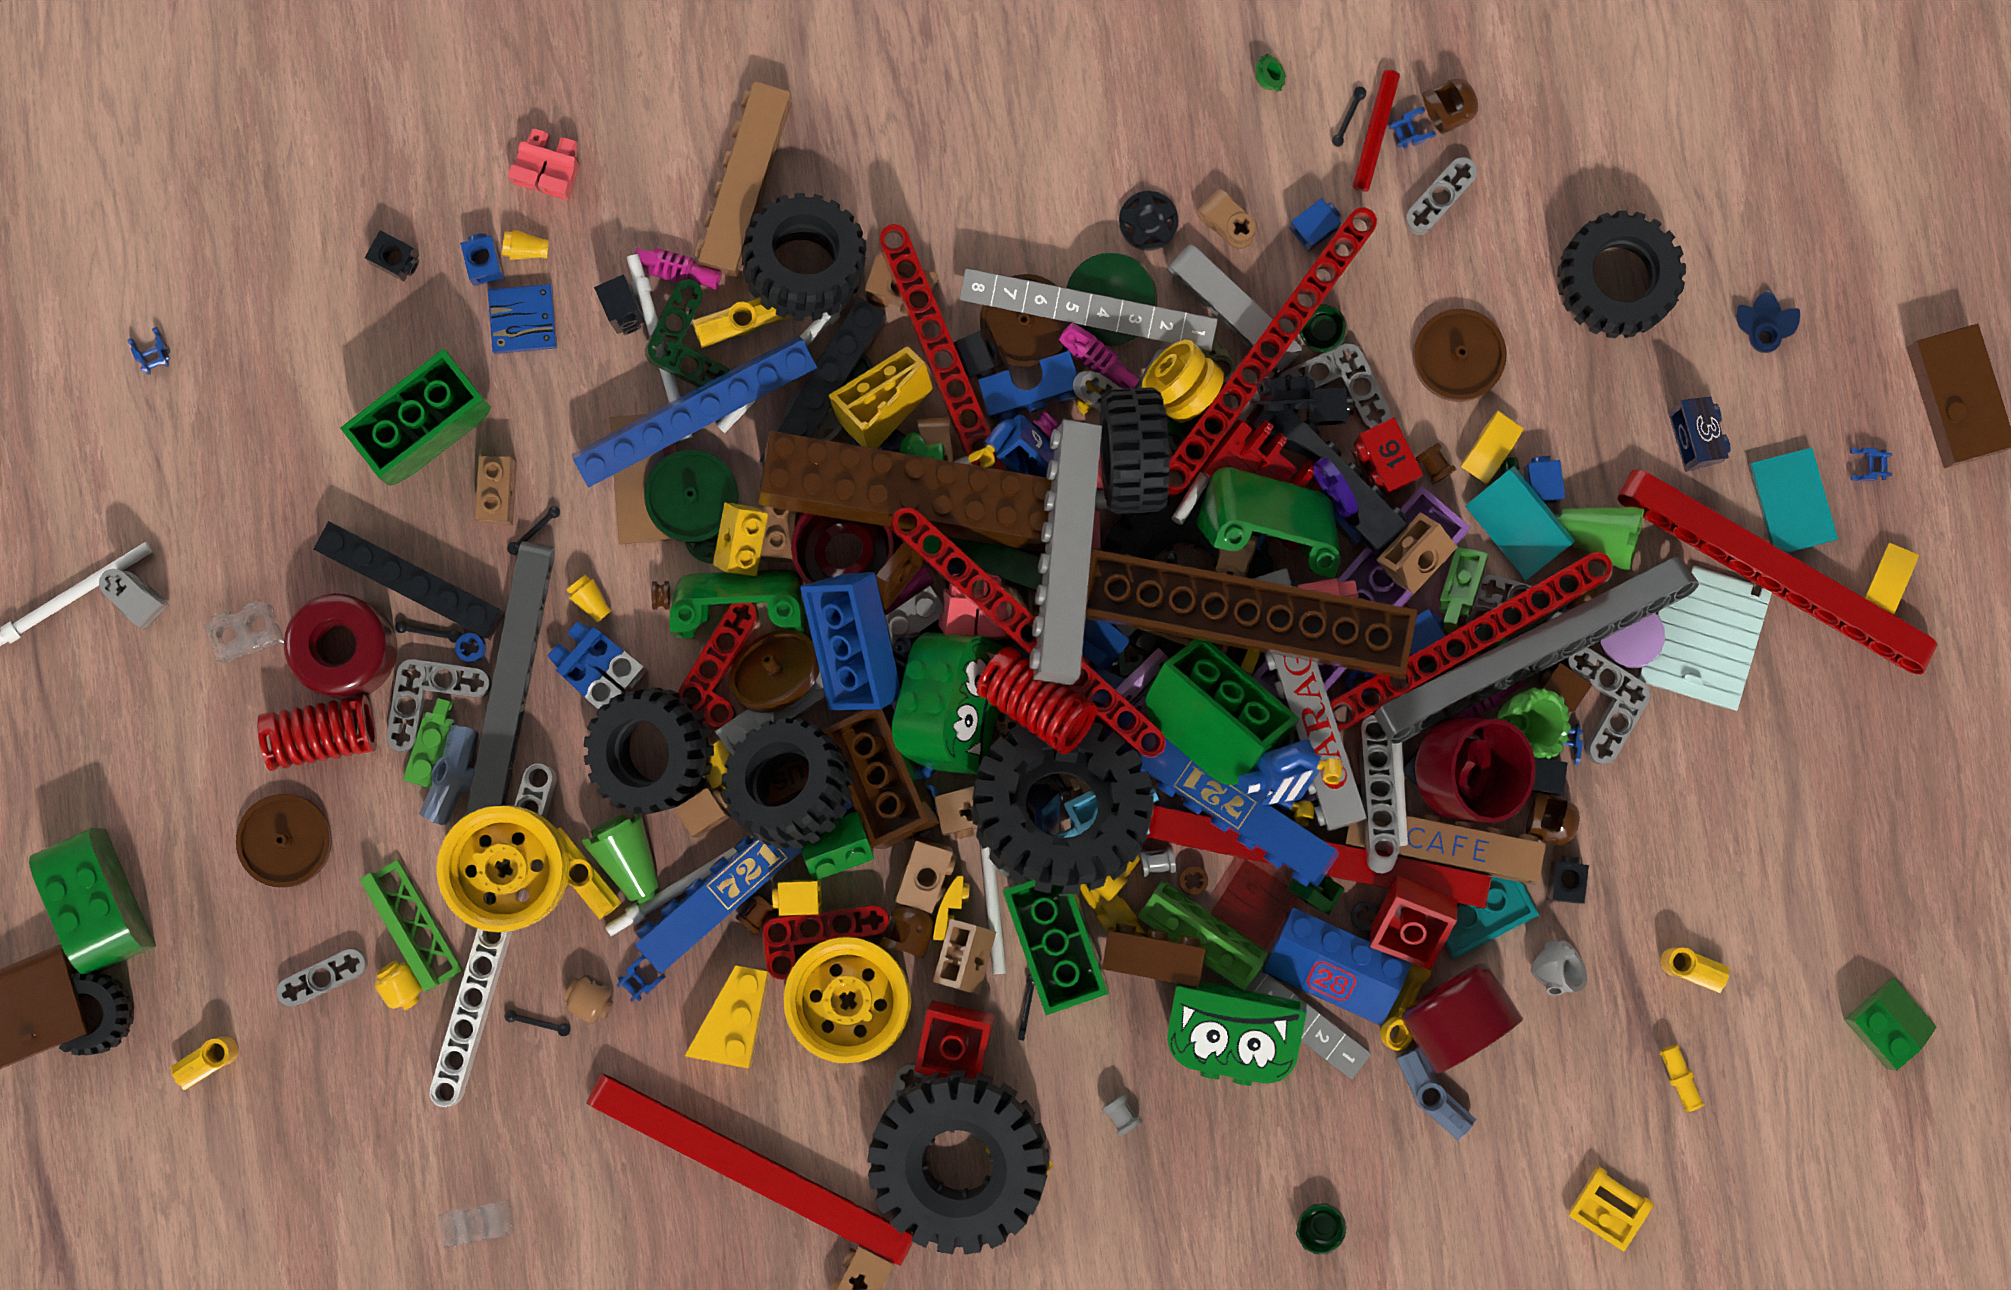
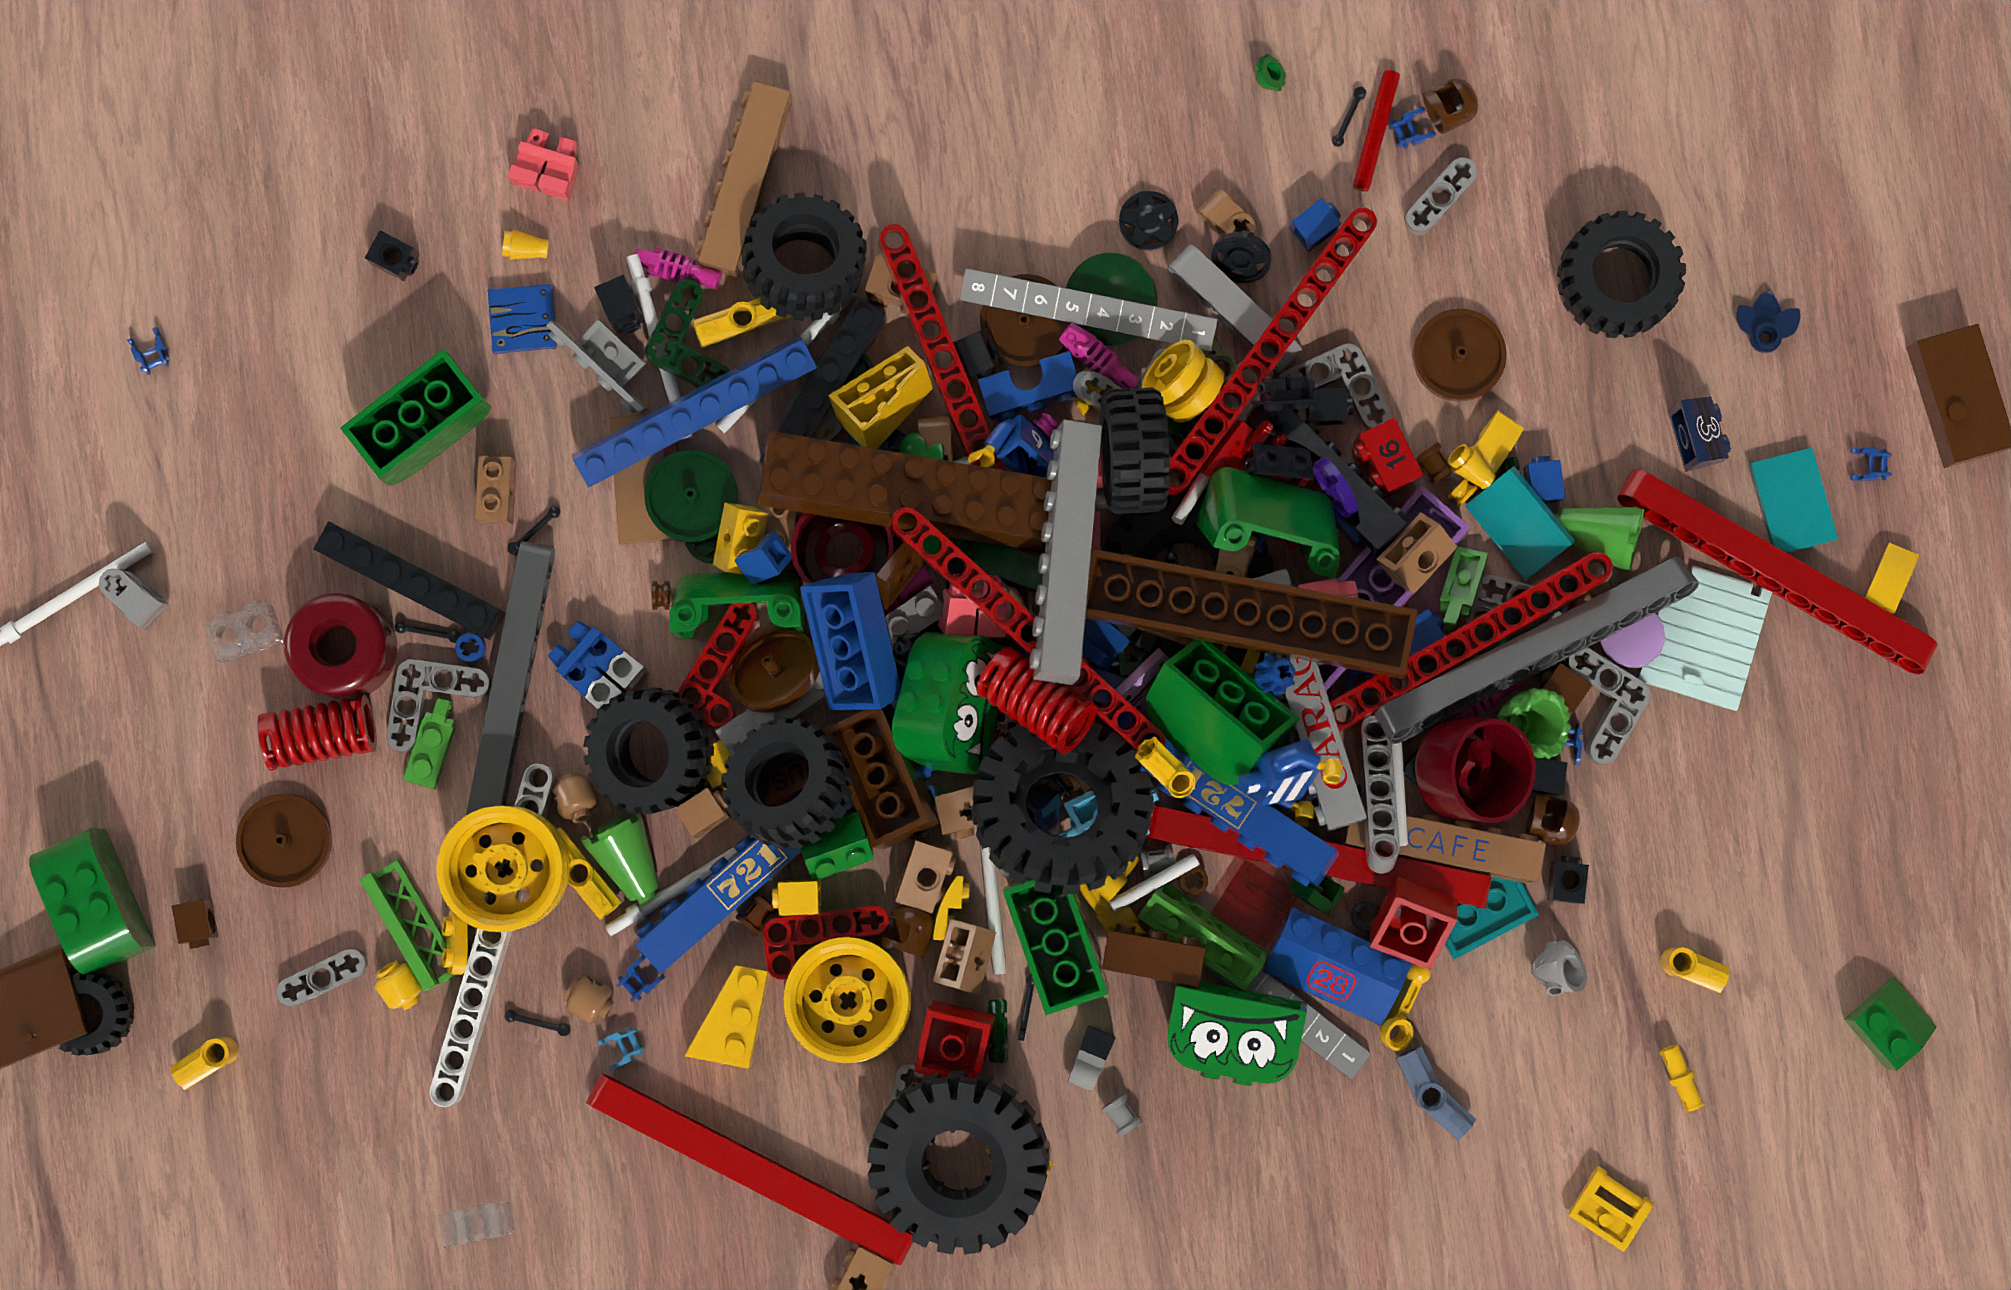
(195, 922): none -> reddish brown brick
(451, 775): sand blue piece -> none
(456, 951): none -> yellow plate
(486, 272): blue brick -> none
(574, 797): none -> medium nougat head
(589, 598): yellow cone -> none
(607, 356): none -> light grey bracket
(626, 1057): none -> dark azure piece
(765, 560): none -> blue panel
(999, 1034): none -> dark green axle
(1091, 1058): none -> leg
(1153, 882): none -> white bar
(1165, 767): none -> yellow piece
(1242, 255): none -> black wheel
(1274, 674): none -> blue gear
(1280, 461): none -> black hinge
(1321, 1229): dark green hair -> none
(1325, 329): dark green hair -> none
(1461, 1017): dark red piece -> none
(1462, 492): none -> yellow bush
(1470, 465): none -> yellow cone

